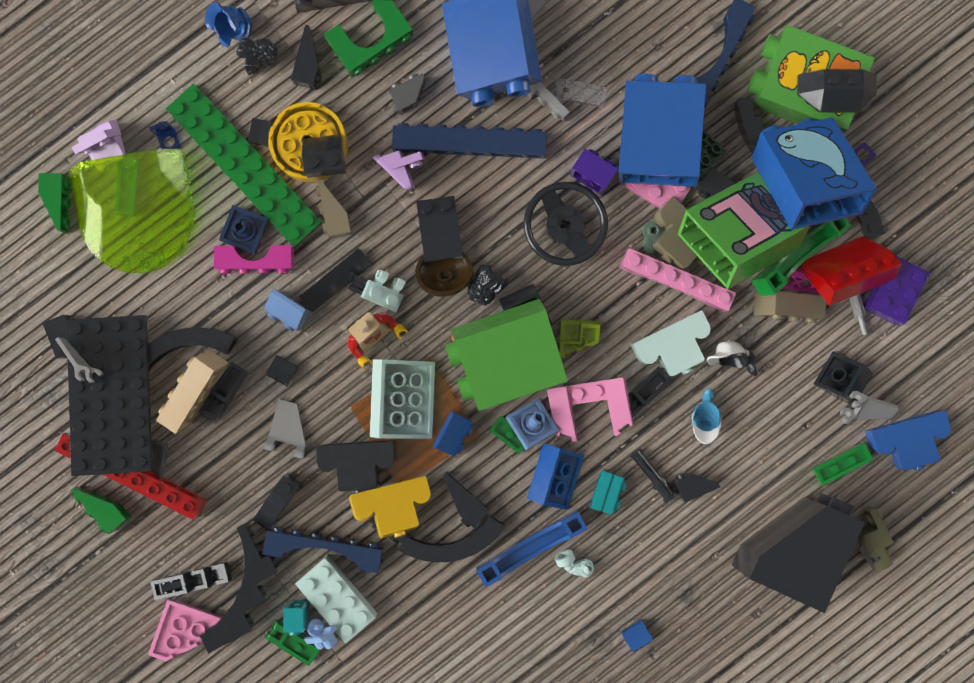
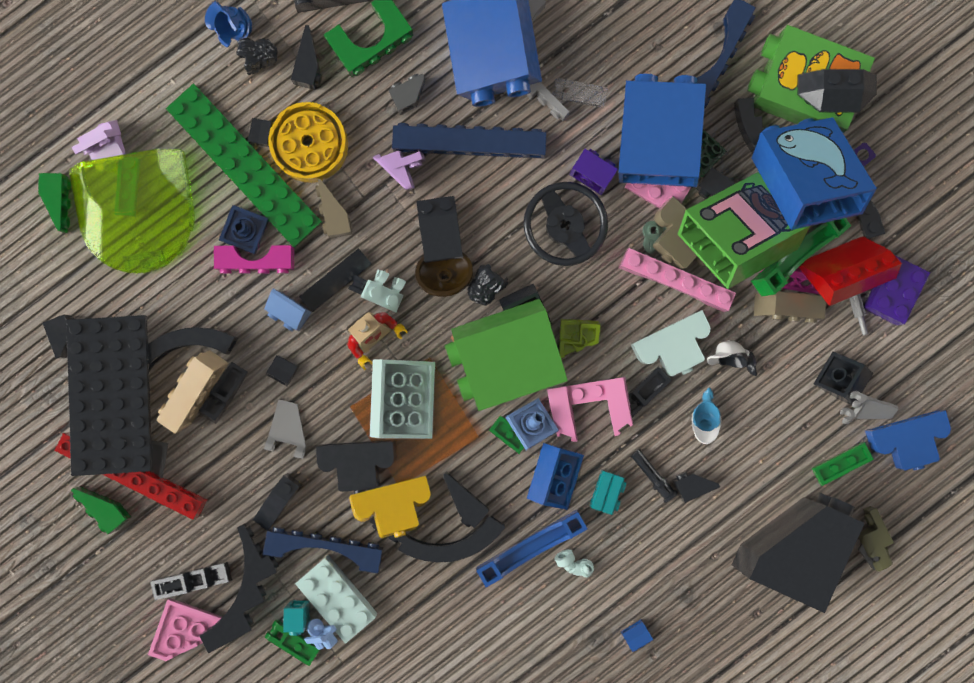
(77, 361): light grey flag -> none
(162, 131): clear blue bracket -> none
(323, 156): black slope -> none
(452, 434): blue slope -> none

